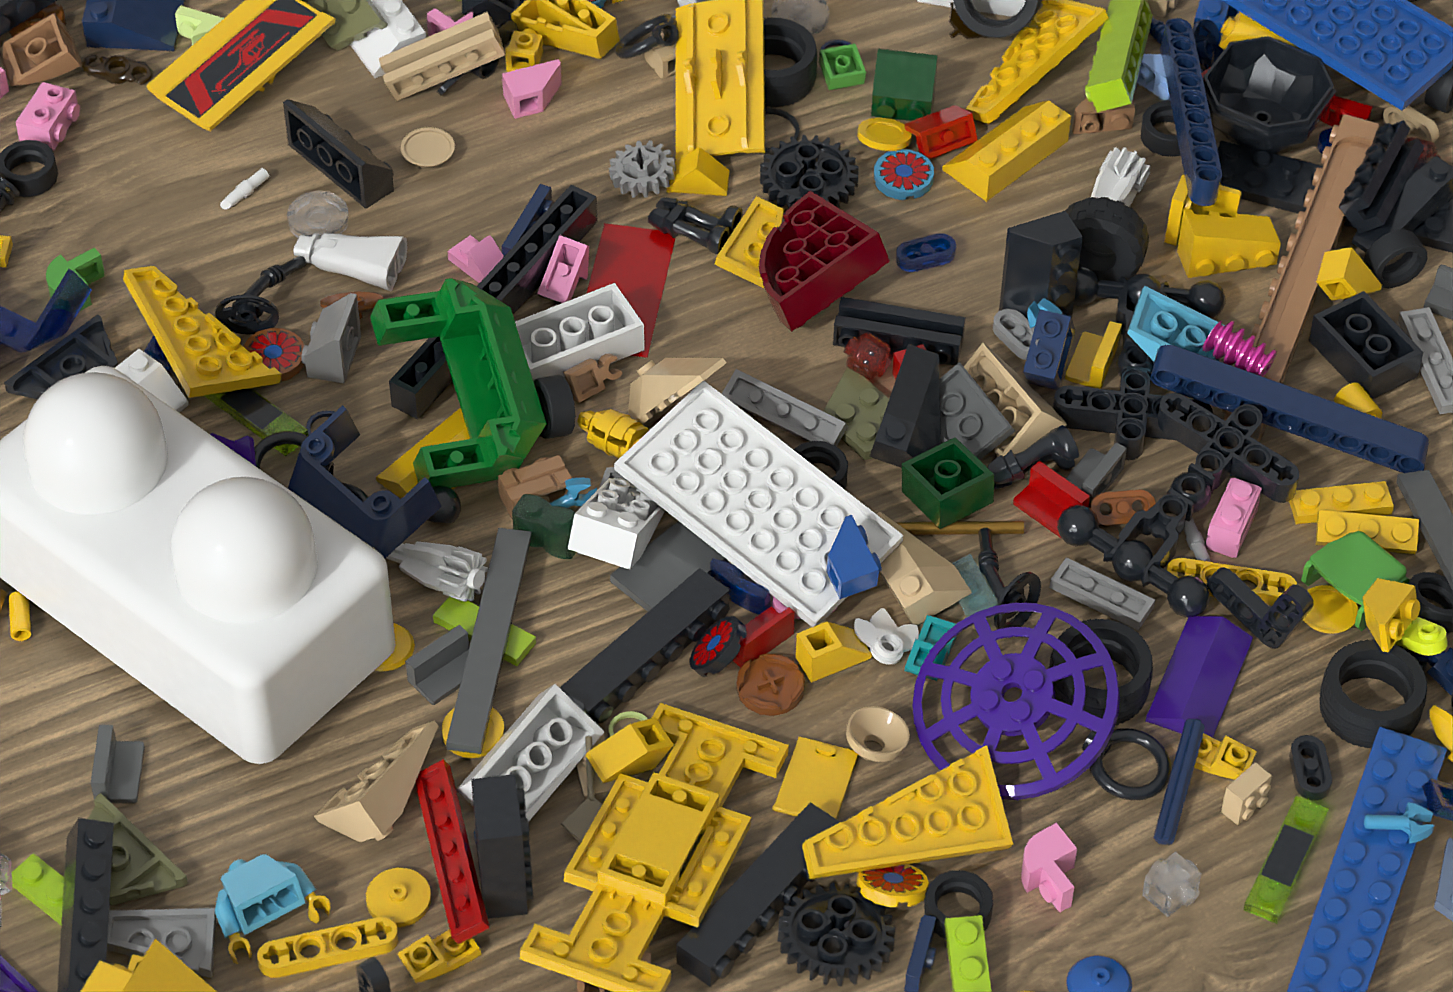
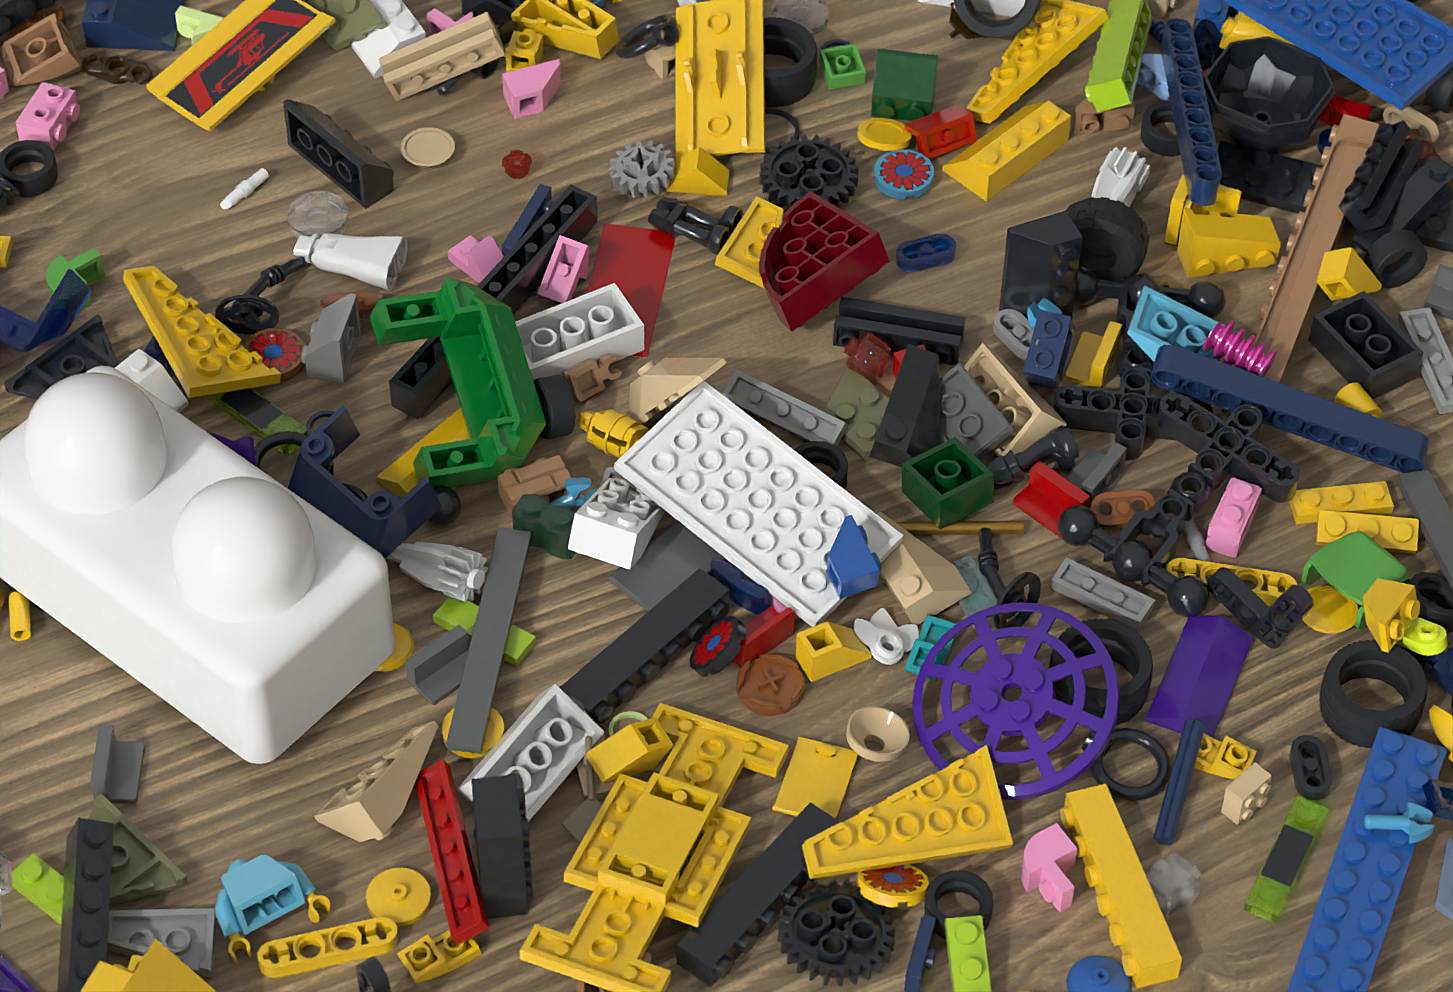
(519, 170): none -> clear red plate
(1121, 886): none -> yellow brick

